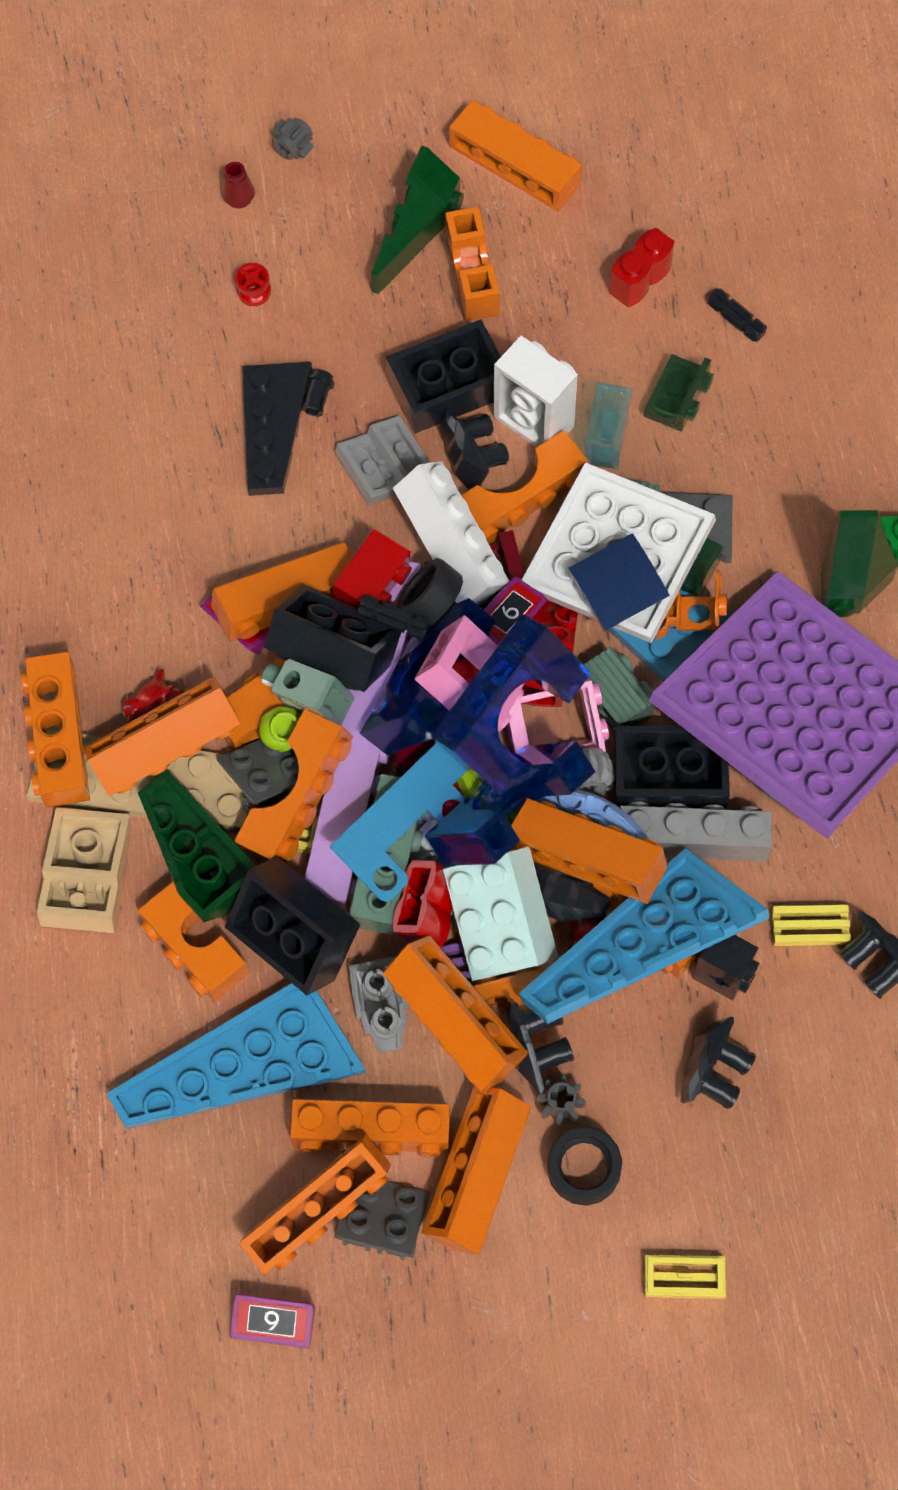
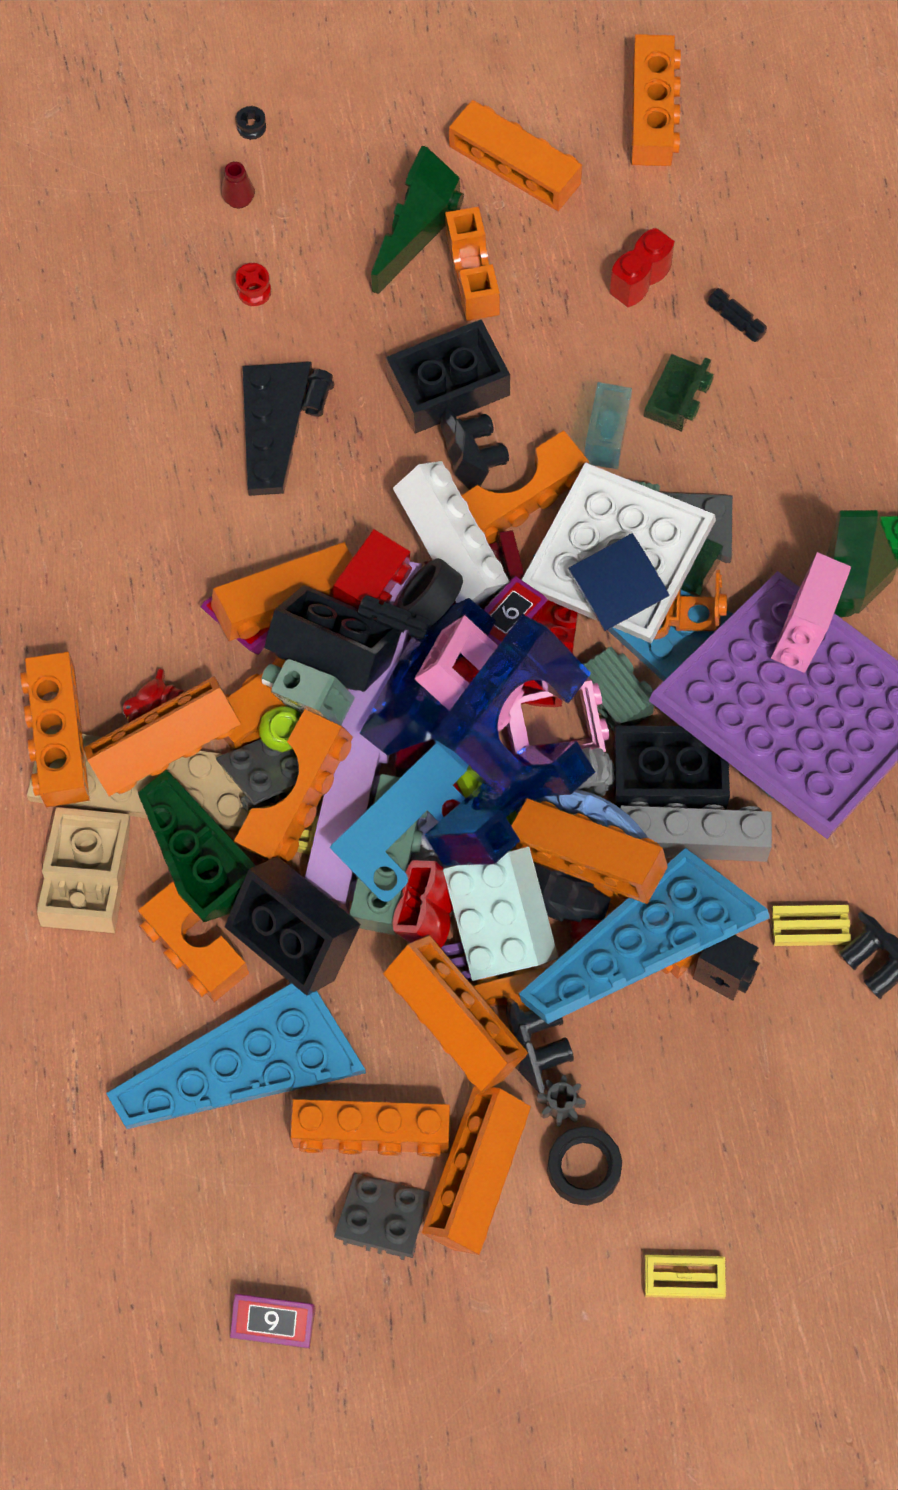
(253, 131): none -> black bush
(292, 138): dark grey gear -> none
(315, 1204): orange brick -> none
(378, 1004): light grey connector -> none
(380, 458): light grey slope -> none
(534, 392): white brick -> none
(654, 100): none -> orange brick
(708, 1048): black connector -> none
(811, 612): none -> bright pink window

